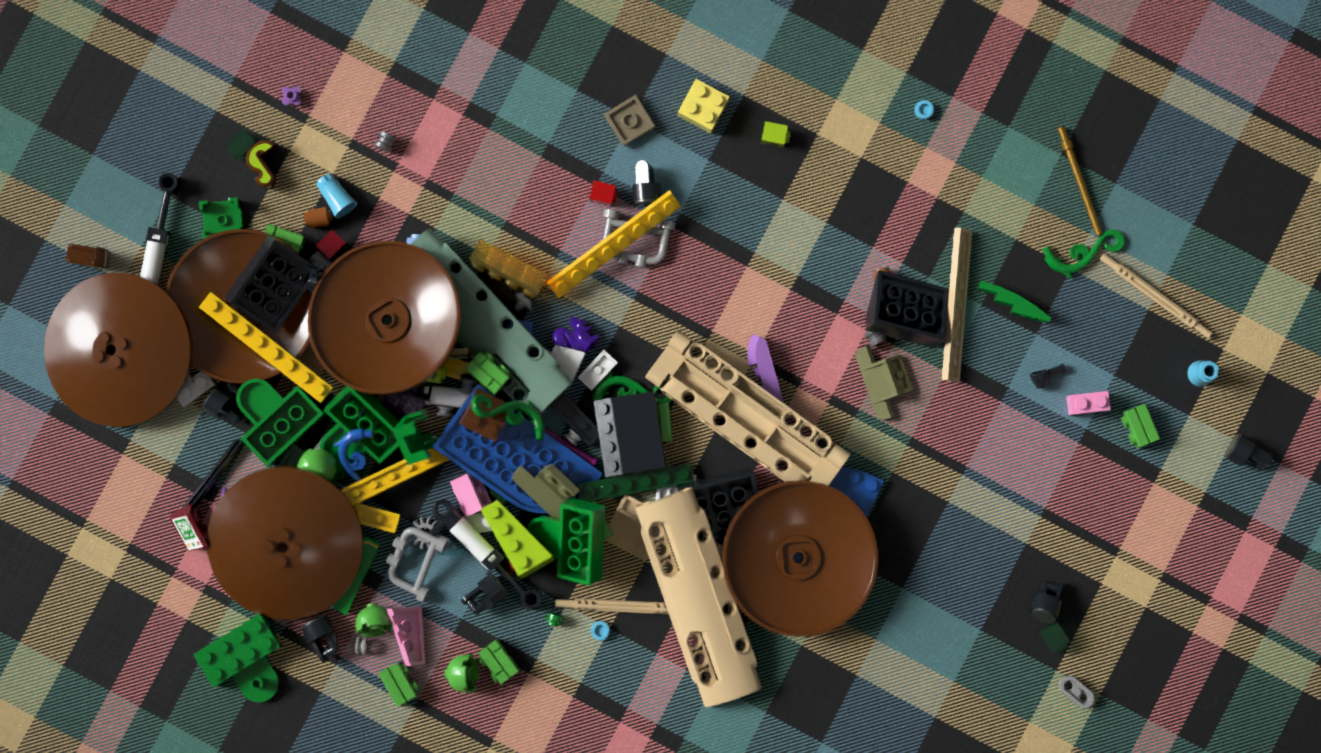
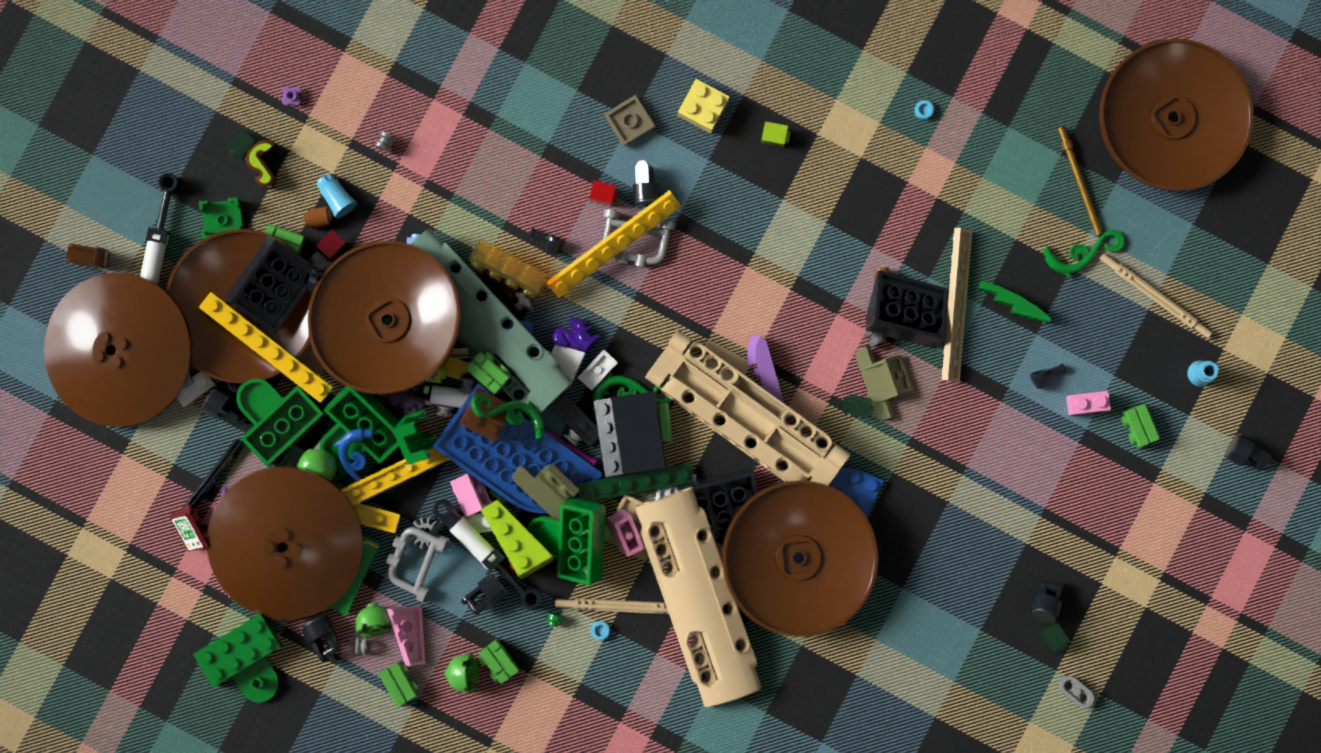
(553, 243): none -> black bar
(625, 533): none -> bright pink brick
(856, 406): none -> clear green brick
(1204, 94): none -> reddish brown dish

